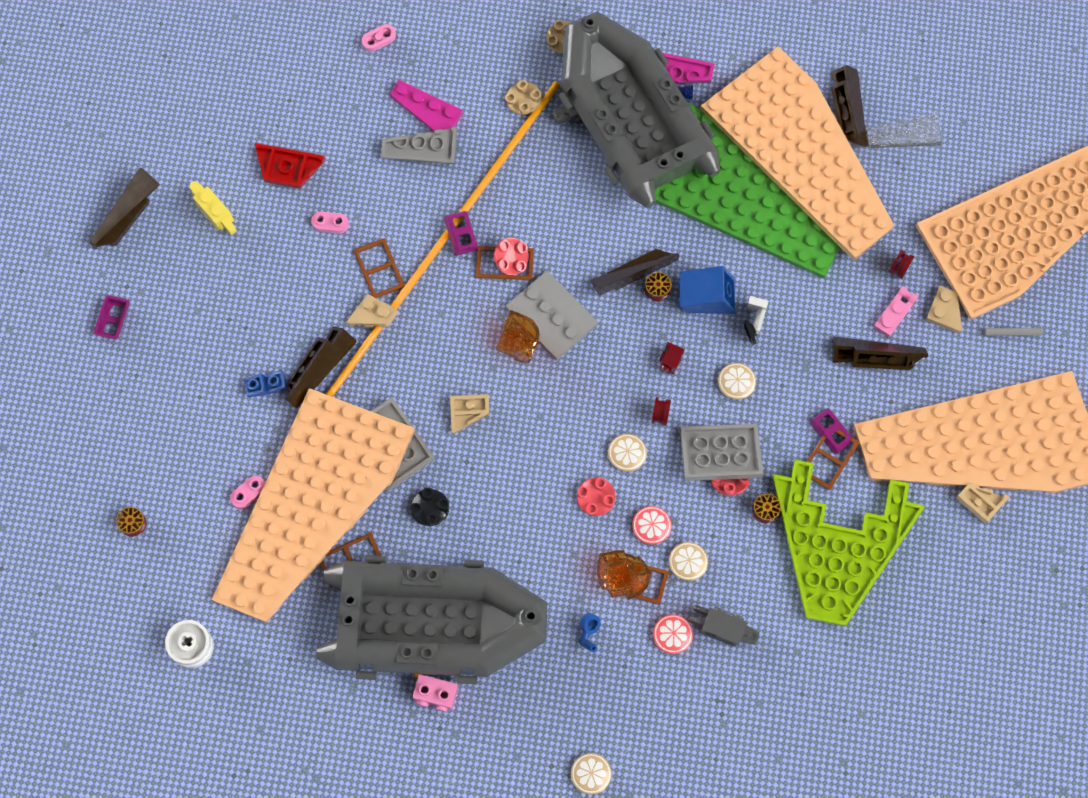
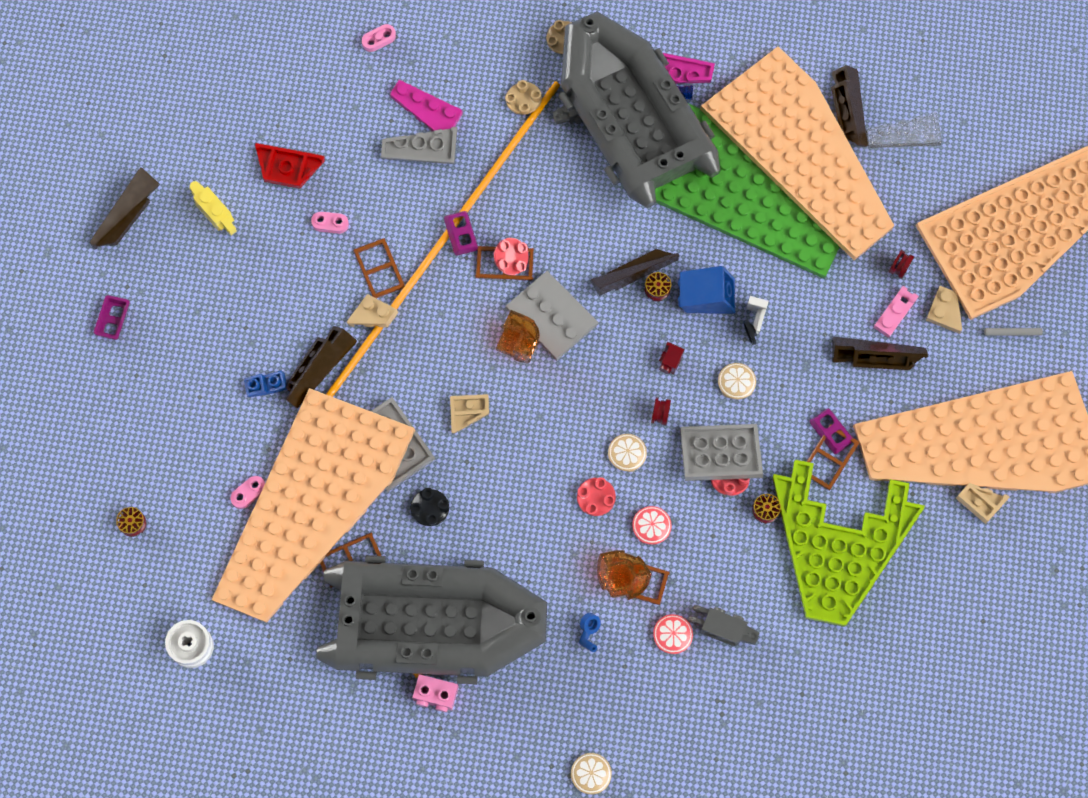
(688, 561): dish -> none

